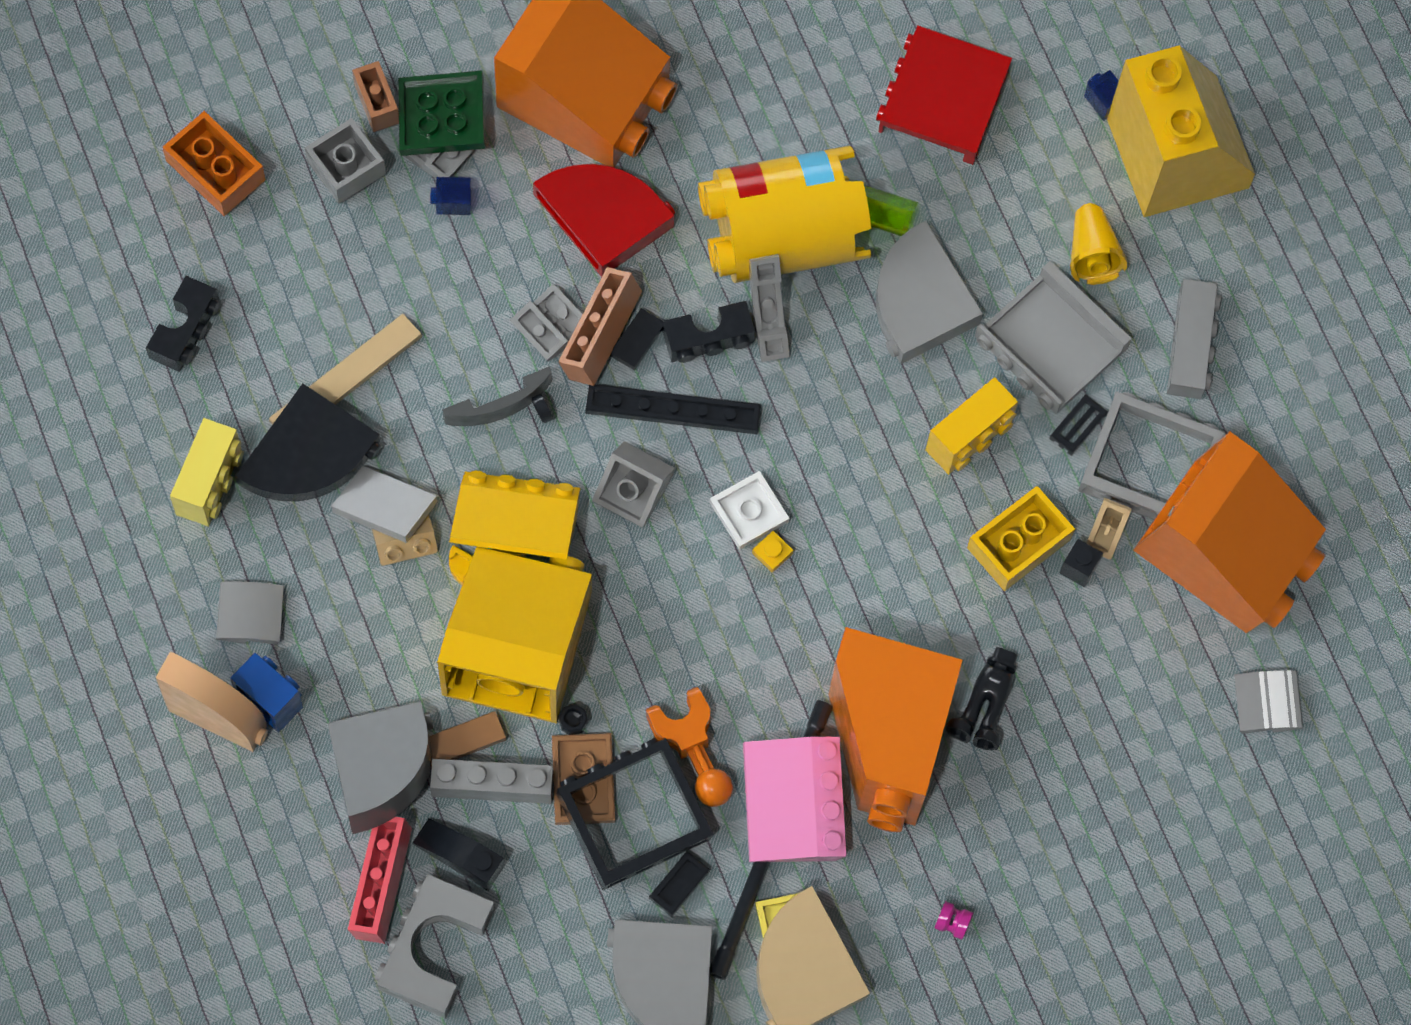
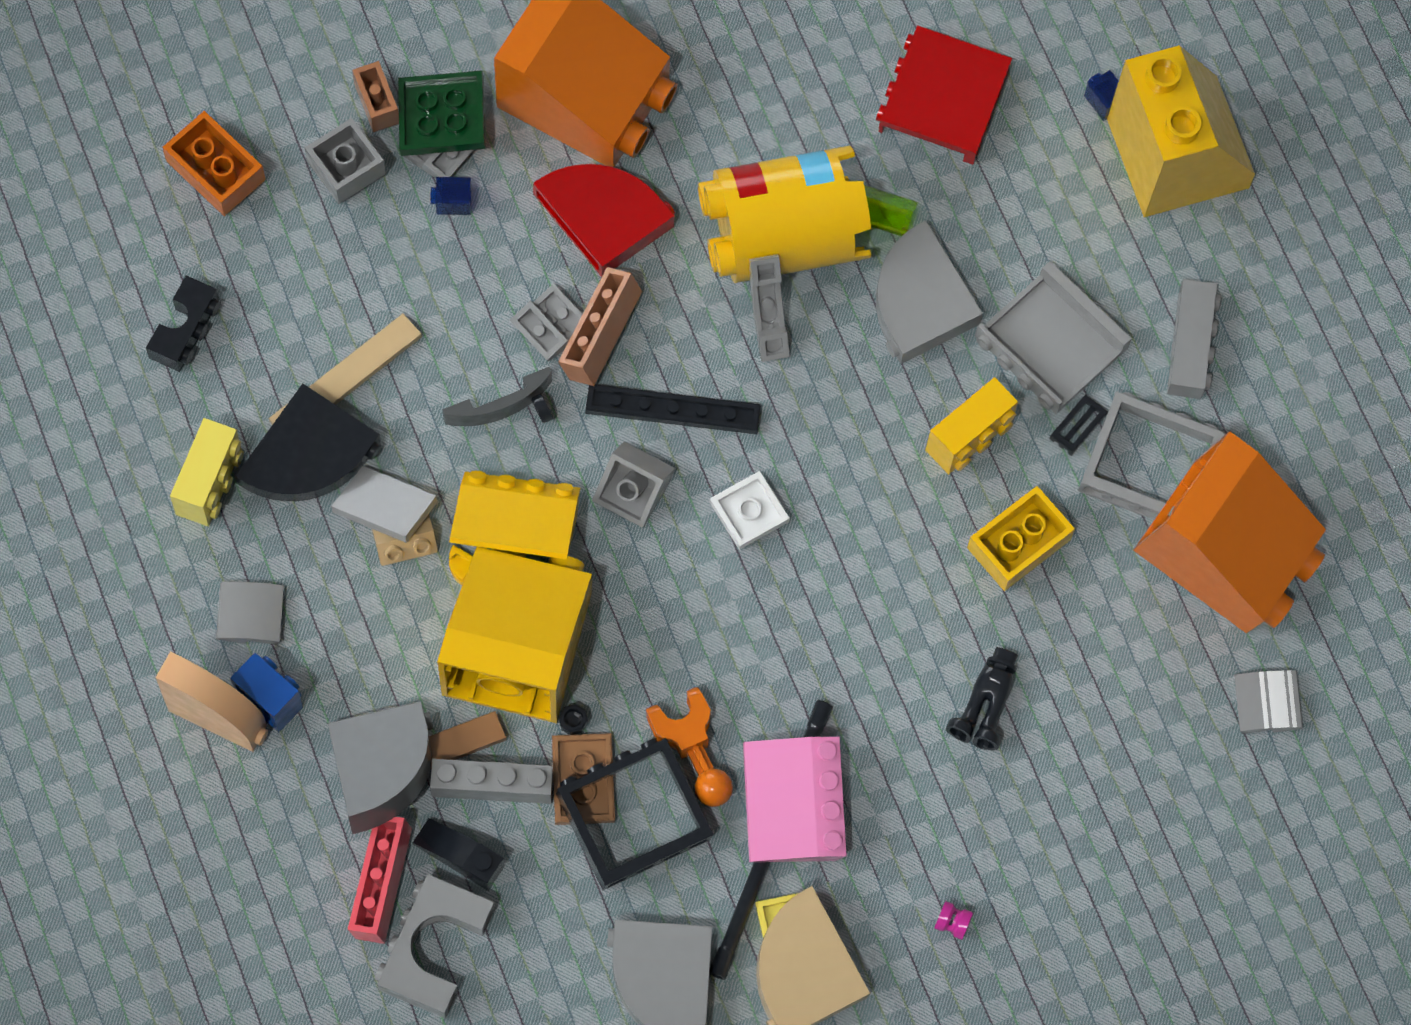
(637, 339): black tile -> none
(679, 884): black tile -> none
(687, 342): black arch -> none
(772, 551): yellow plate -> none
(890, 722): orange slope -> none
(1081, 563): black brick -> none
(1095, 248): yellow cone -> none
(1108, 527): tan slope -> none

